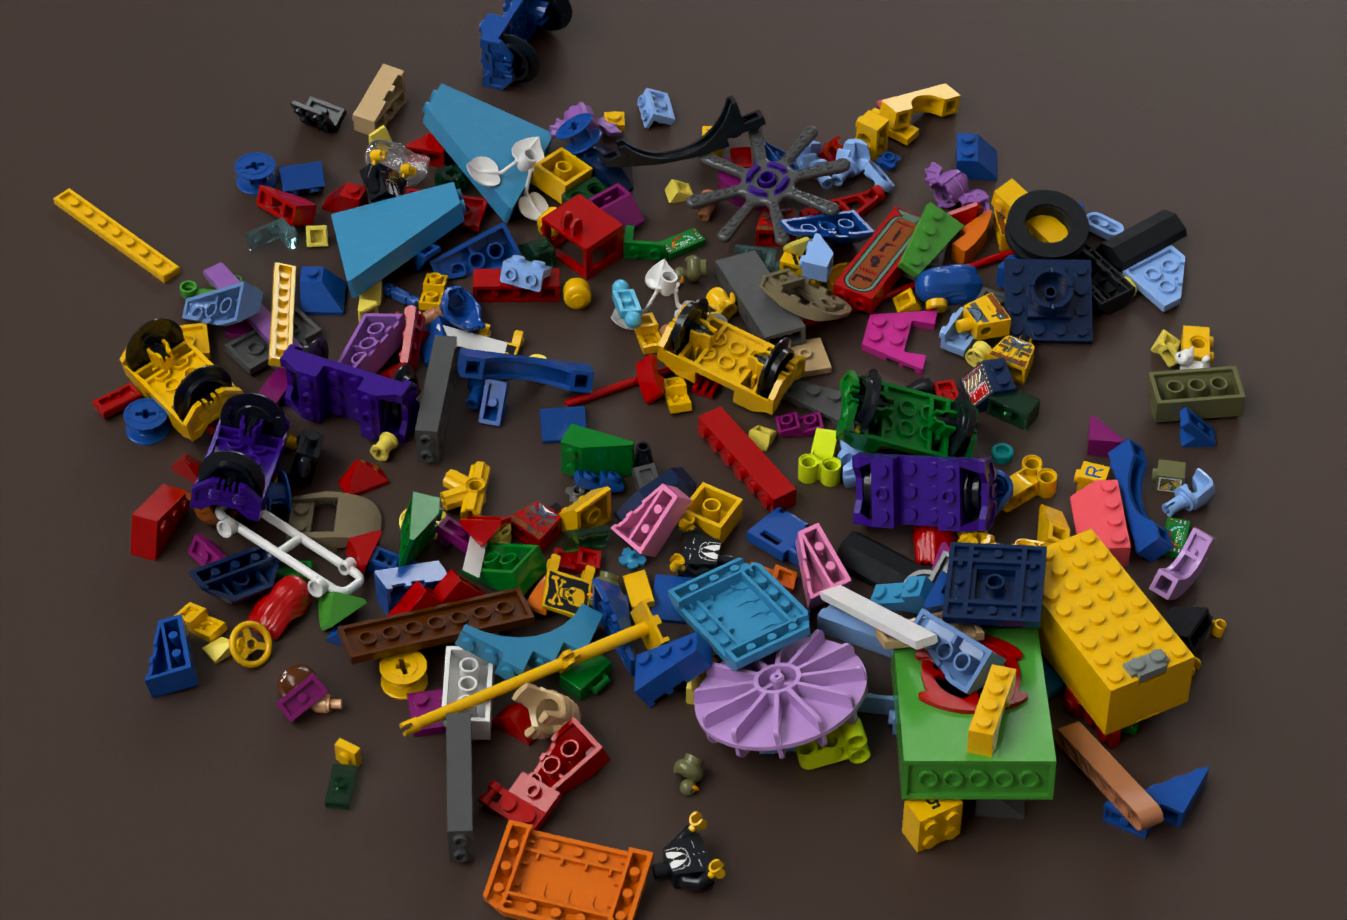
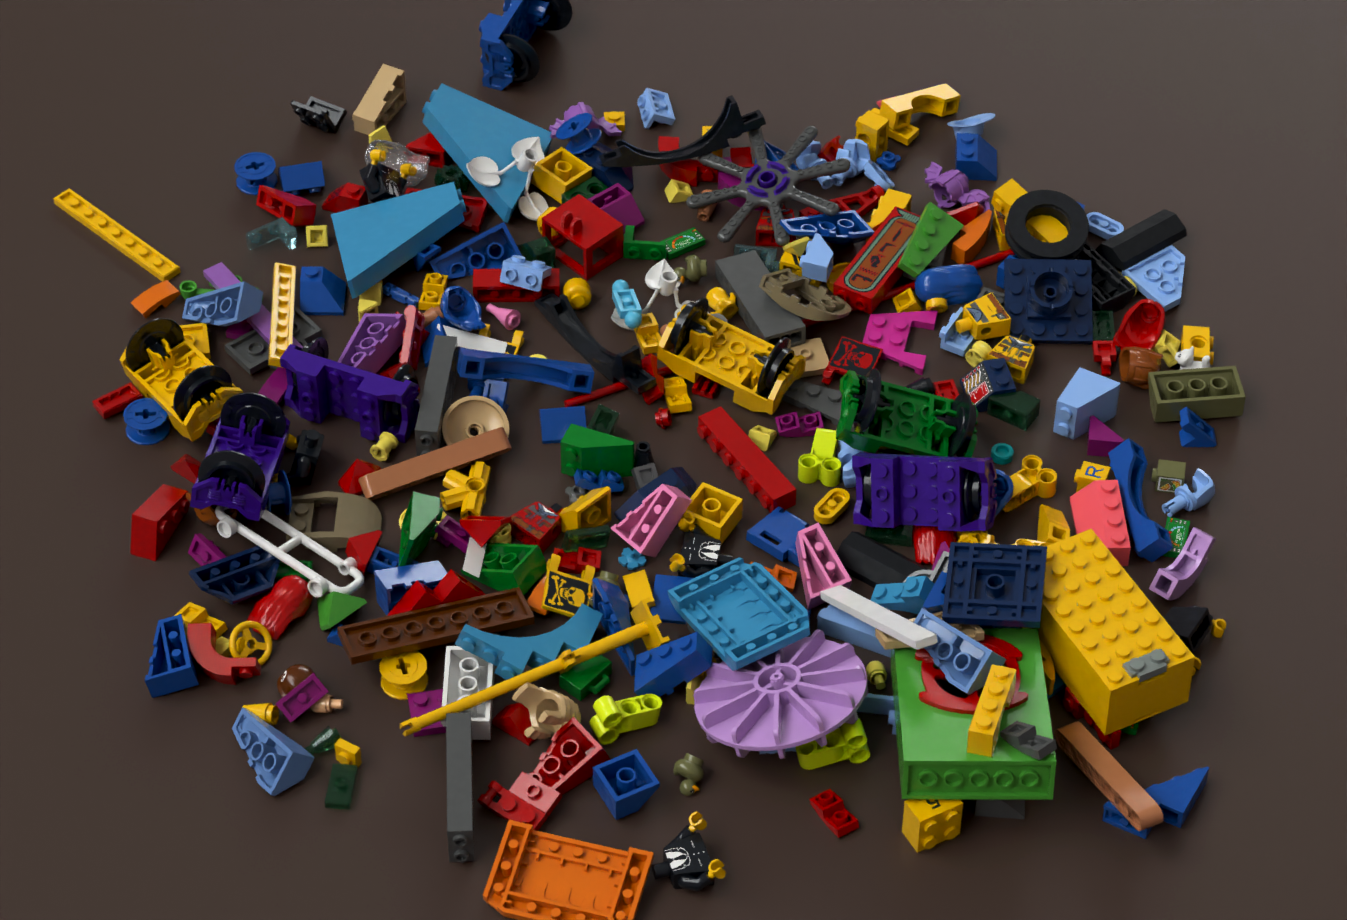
(152, 298): none -> orange slope
(222, 669): none -> red arch
(266, 711): none -> yellow cone
(272, 754): none -> medium blue wedge
(324, 741): none -> clear green cone
(434, 464): none -> nougat beam
(472, 414): none -> tan dish
(508, 317): none -> bright pink cone
(604, 420): none -> clear green slope
(616, 367): none -> black slope
(623, 715): none -> neon yellow piece
(624, 783): none -> blue slope
(663, 417): none -> red plate
(685, 170): none -> red arch
(828, 509): none -> yellow plate
(833, 814): none -> red slope
(851, 356): none -> flag
(876, 674): none -> light yellow cylinder
(886, 205): none -> yellow slope
(898, 536): none -> clear green plate
(971, 125): none -> light blue piece
(1024, 738): none -> dark grey slope
(1048, 666): none -> yellow slope
(1083, 397): none -> light blue slope
(1103, 325): none -> clear green plate
(1105, 353): none -> red plate
(1136, 363): none -> dark orange helmet
(1141, 325): none -> red hair

